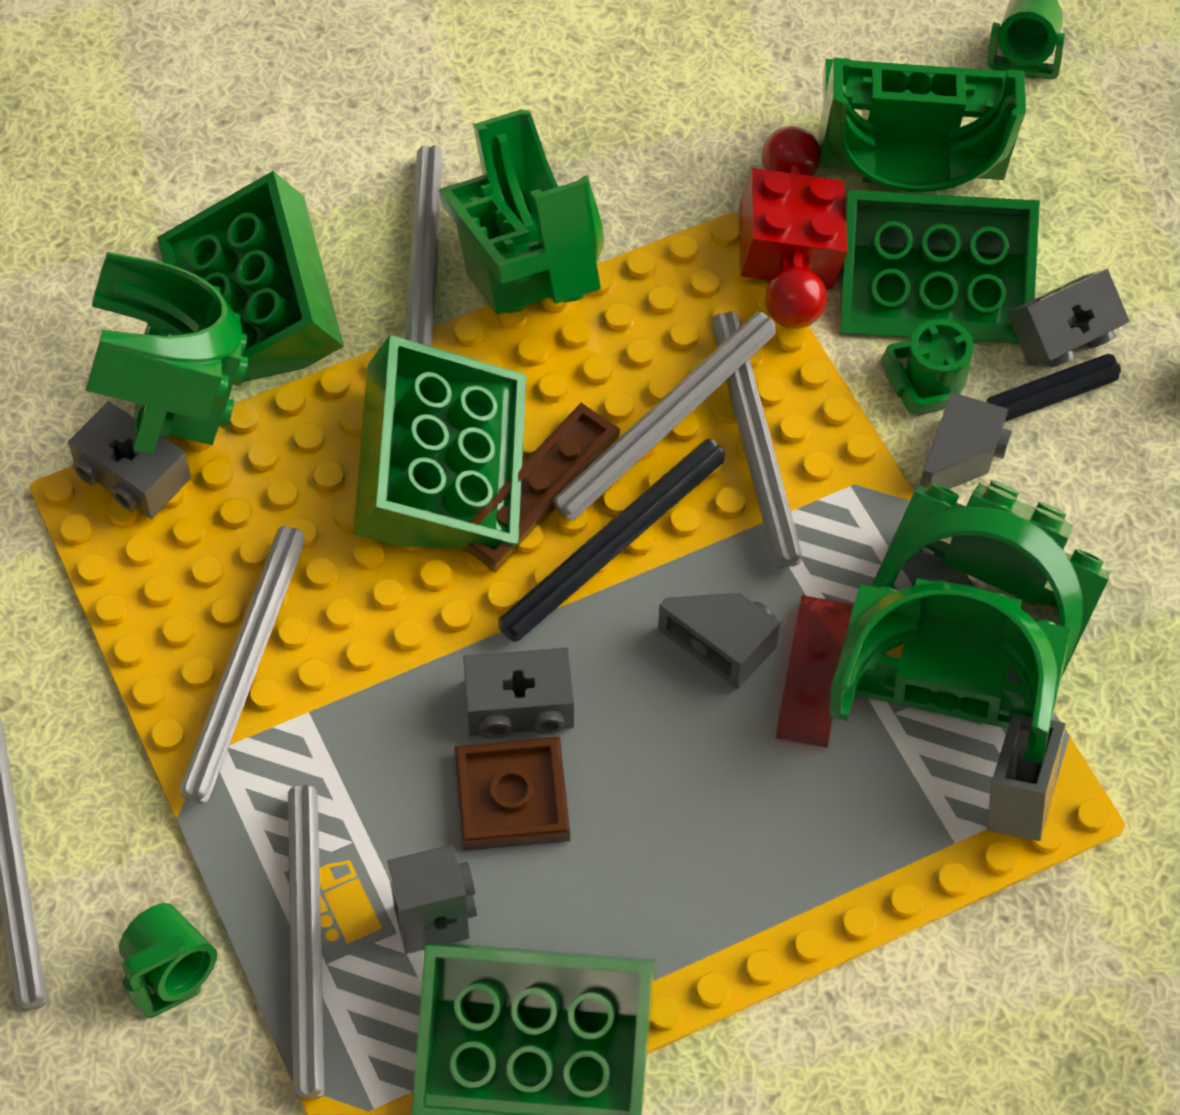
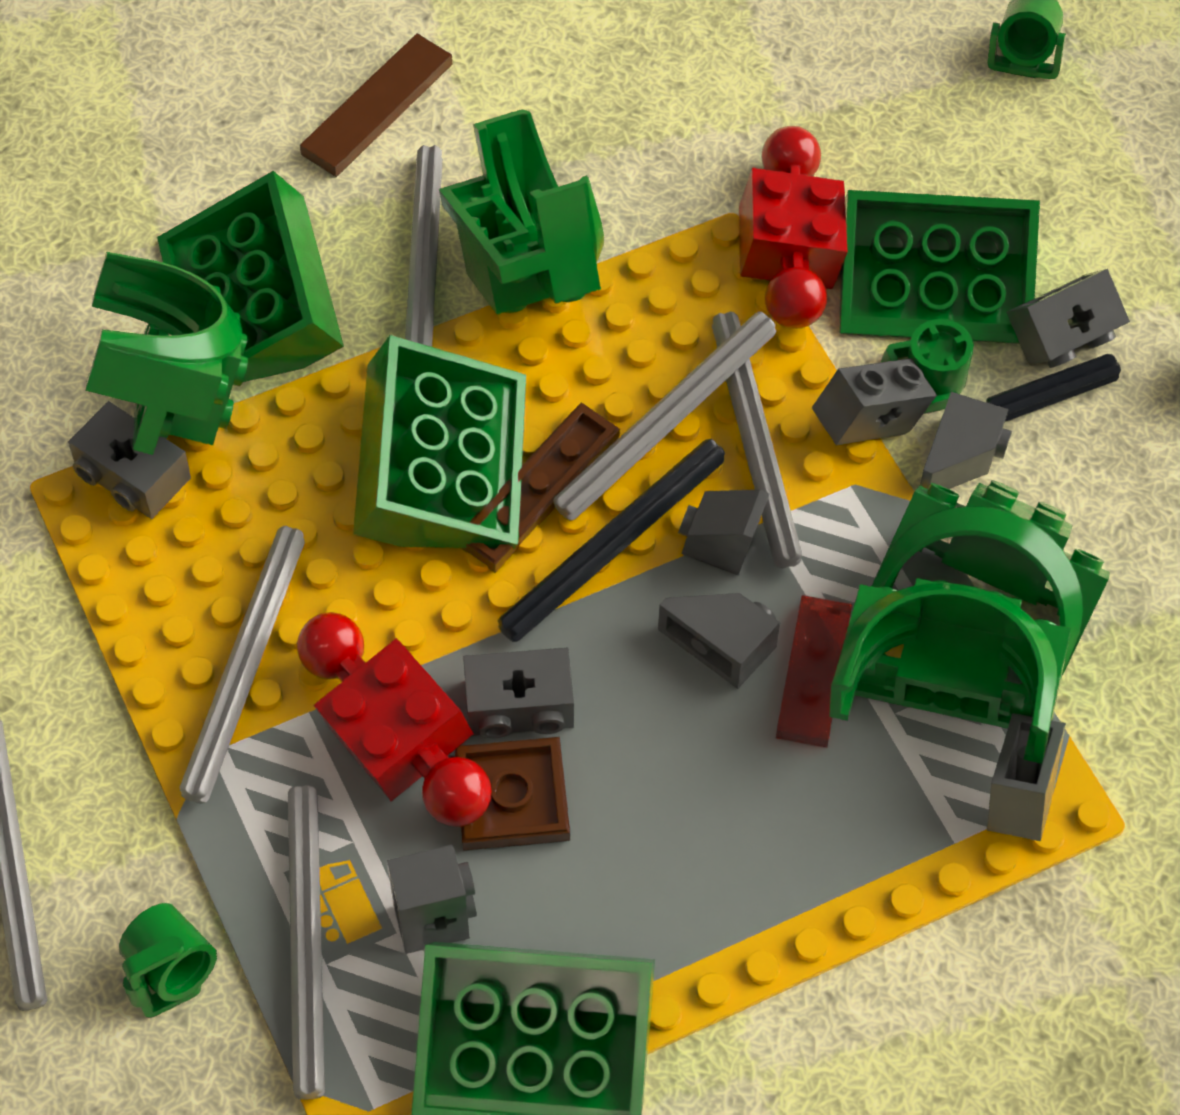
(376, 105): none -> reddish brown tile
(394, 719): none -> red brick
(723, 527): none -> dark grey slope
(873, 401): none -> dark grey brick
(914, 120): green piece -> none

